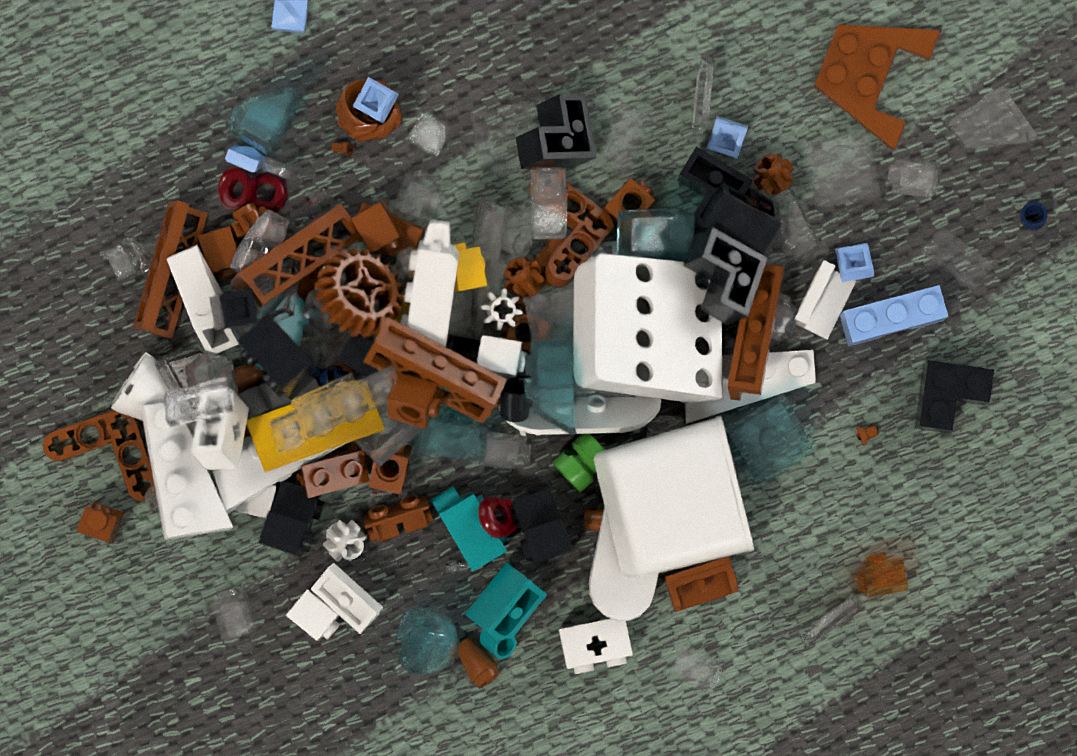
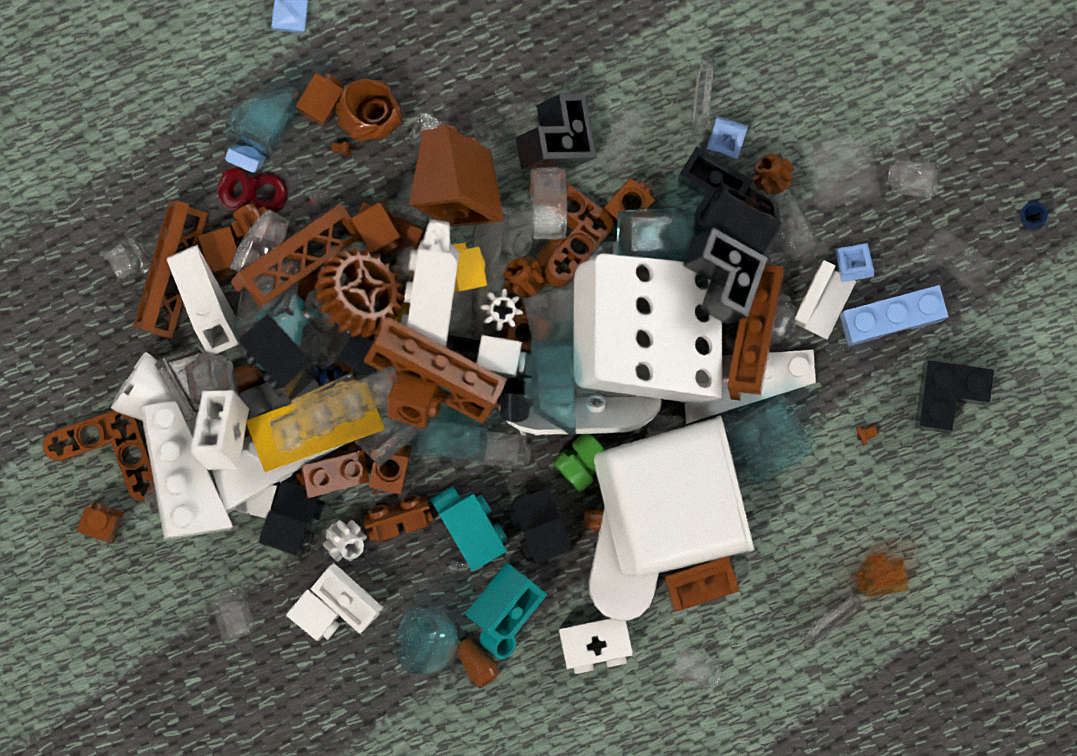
(199, 401): clear tile -> none
(233, 309): black brick -> none
(278, 168): clear tile -> none
(320, 99): none -> dark orange brick
(375, 100): light blue tile -> none
(455, 179): none -> dark orange slope
(488, 520): dark red piece -> none
(858, 67): dark orange wing -> none
(992, 123): clear wing -> none

